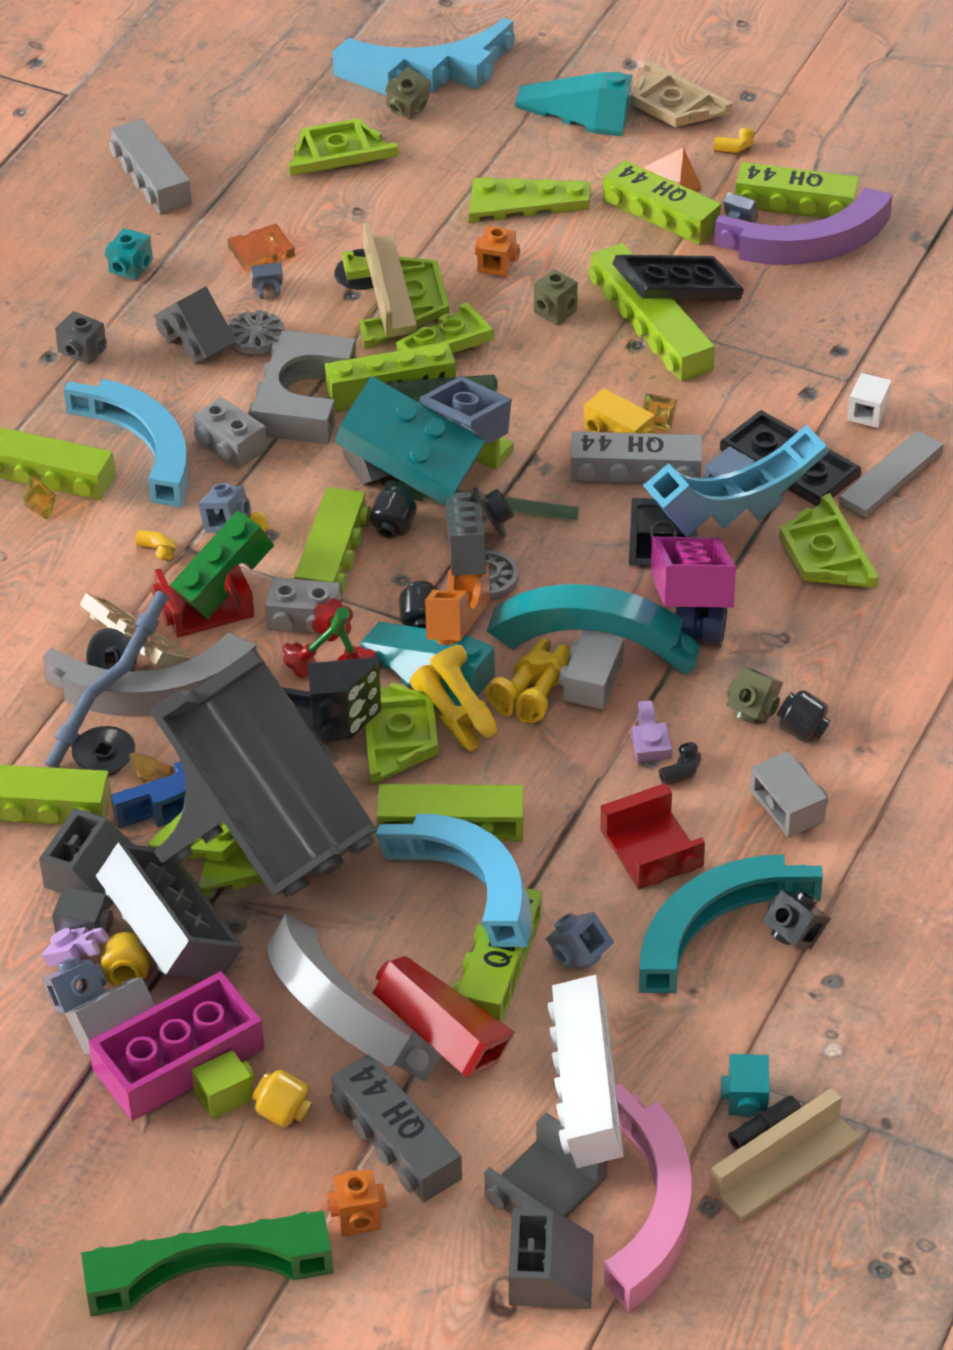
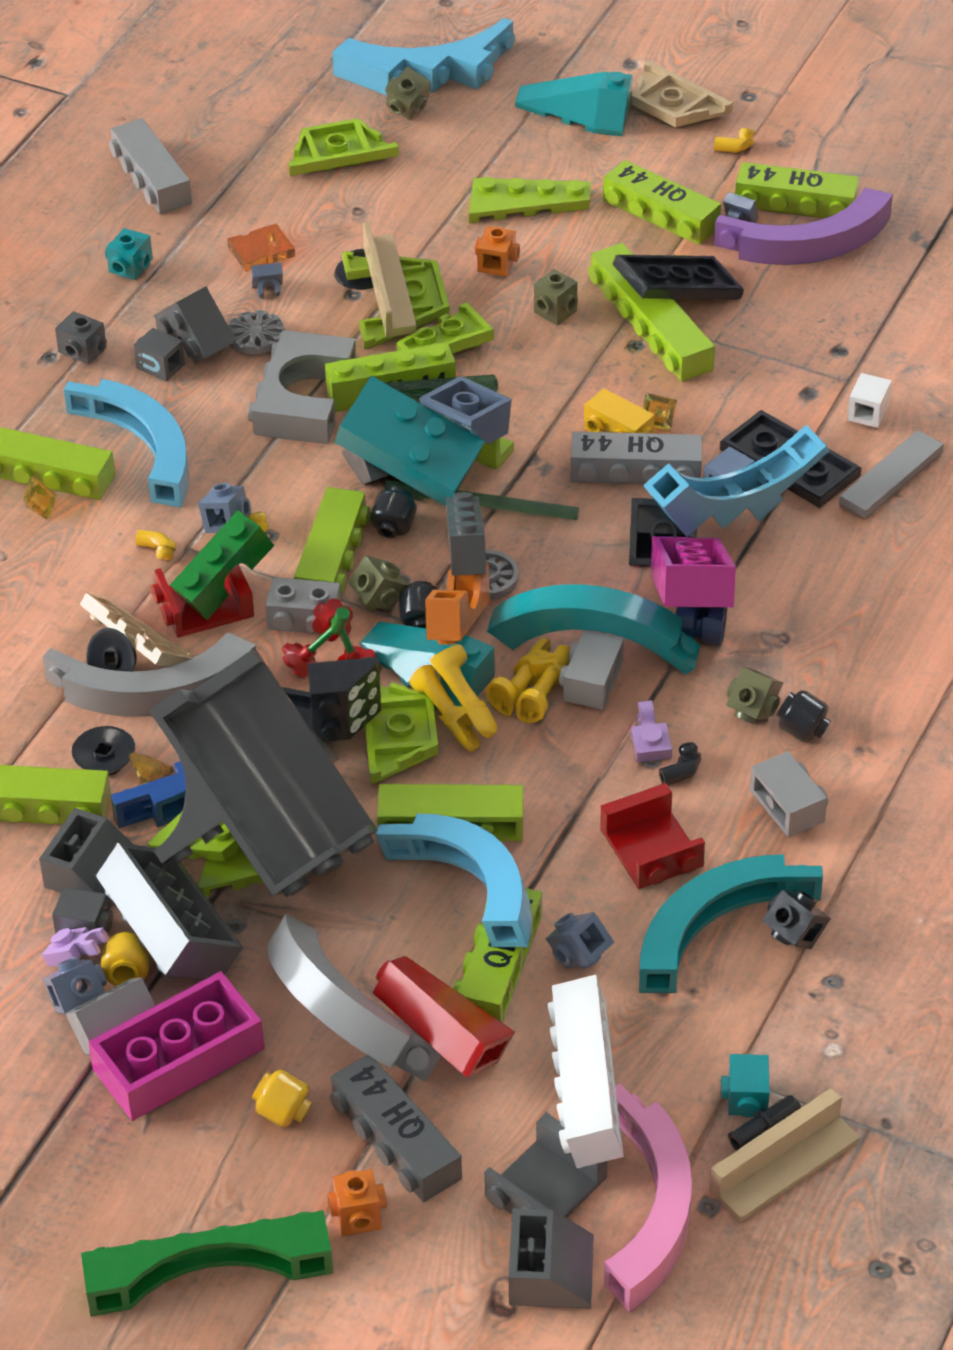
(68, 733): sand blue bar -> none
(159, 354): none -> dark grey brick
(223, 1084): lime brick -> none
(230, 432): light grey brick -> none
(377, 583): none -> olive brick
(495, 508): black piece -> none
(677, 169): slope -> none
(826, 547): lime wing -> none

